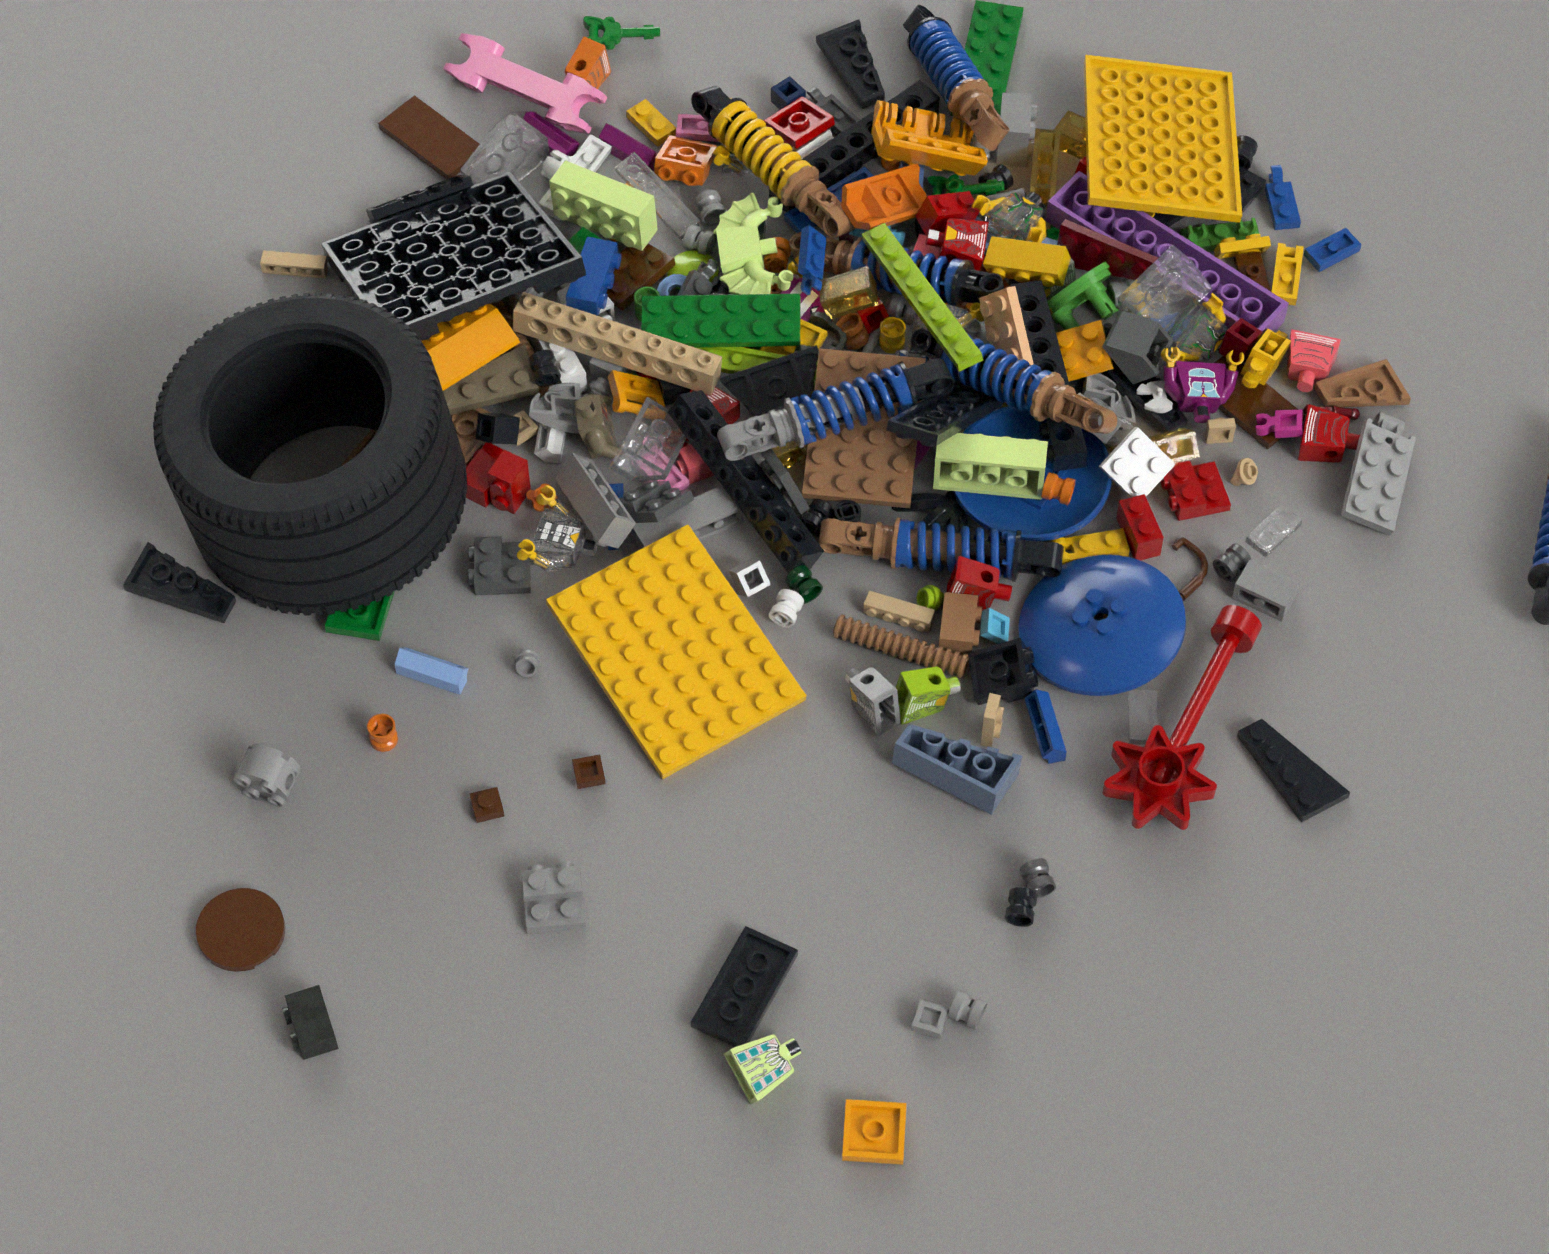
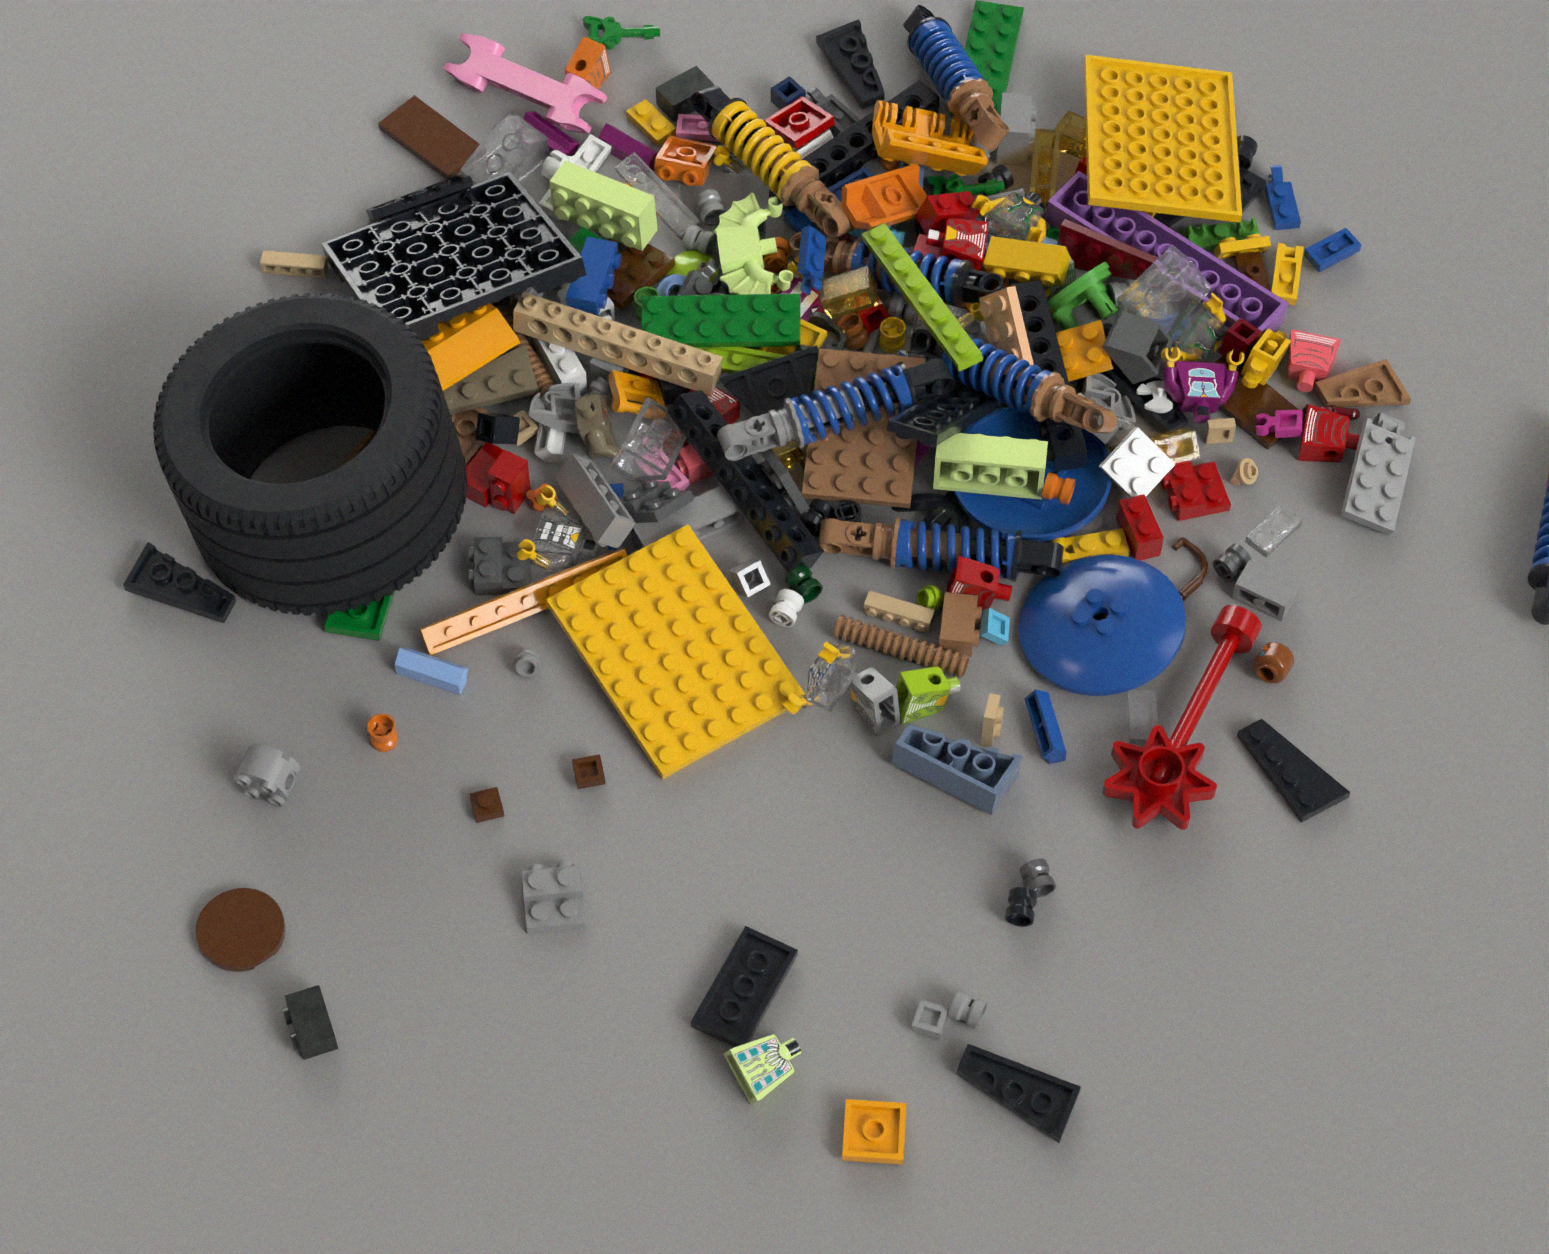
(509, 607): none -> light orange plate
(545, 370): black wheel -> none
(675, 95): none -> pearl dark grey brick
(827, 679): none -> clear torso
(1002, 671): black plate -> none
(1025, 1091): none -> black wing
(1273, 662): none -> dark orange head

